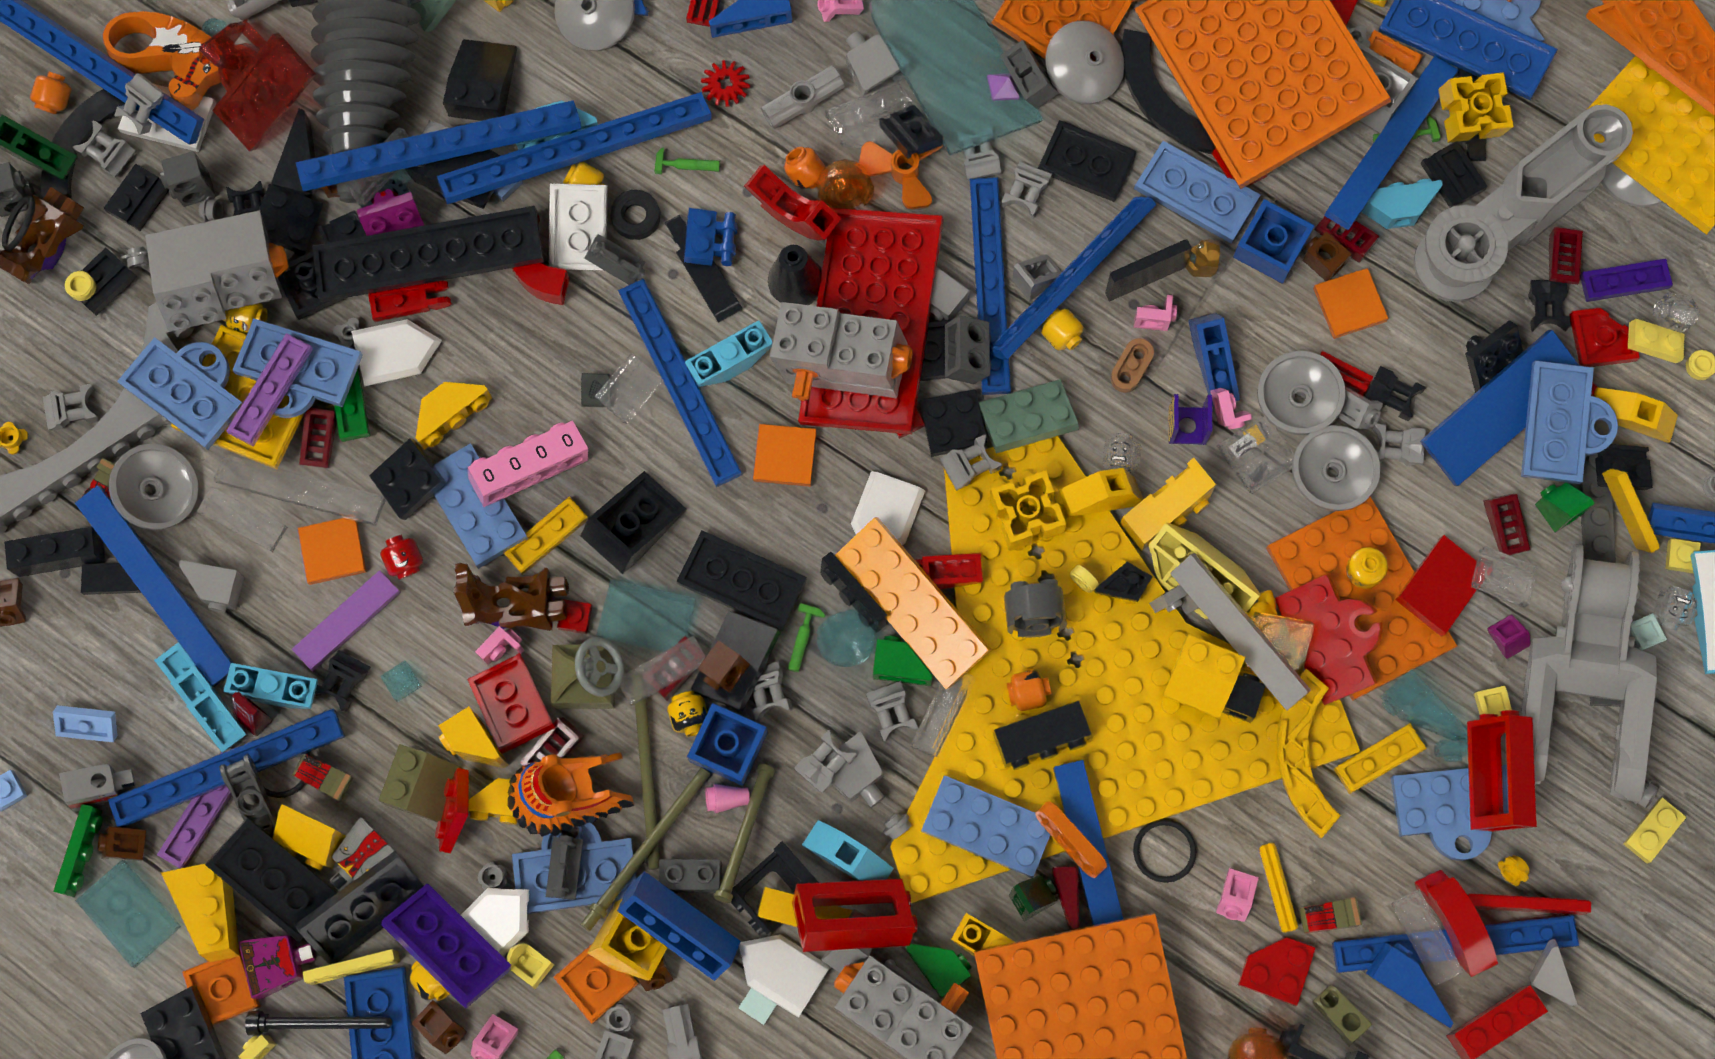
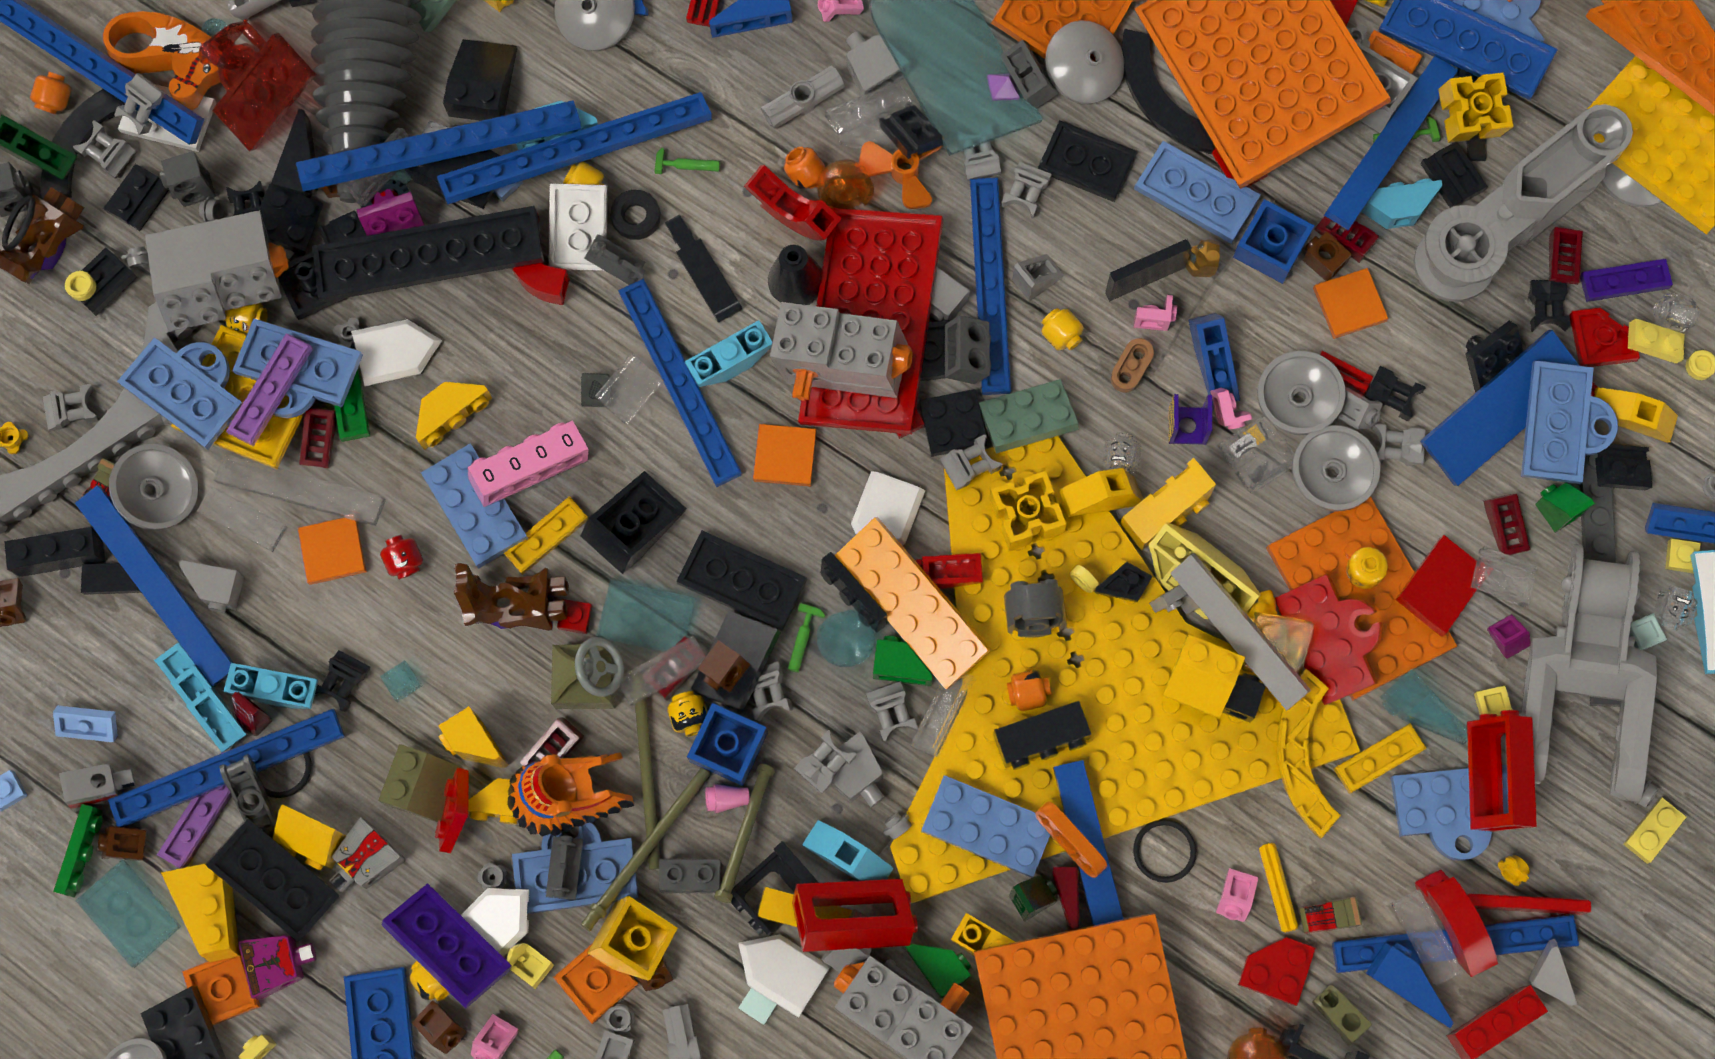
(258, 1022): black piece -> none
(323, 777): leg -> none
(346, 620): medium lavender tile -> none
(351, 967): light yellow tile -> none
(359, 909): black plate -> none
(407, 301): red hinge -> none
(407, 479): black plate -> none
(495, 645): bright pink bracket -> none
(510, 703): red tile -> none
(679, 926): blue brick -> none
(701, 236): blue plate -> none
(729, 92): red gear -> none
(1071, 277): blue tile -> none
(1451, 750): clear light blue plate -> none
(1631, 510): yellow tile -> none

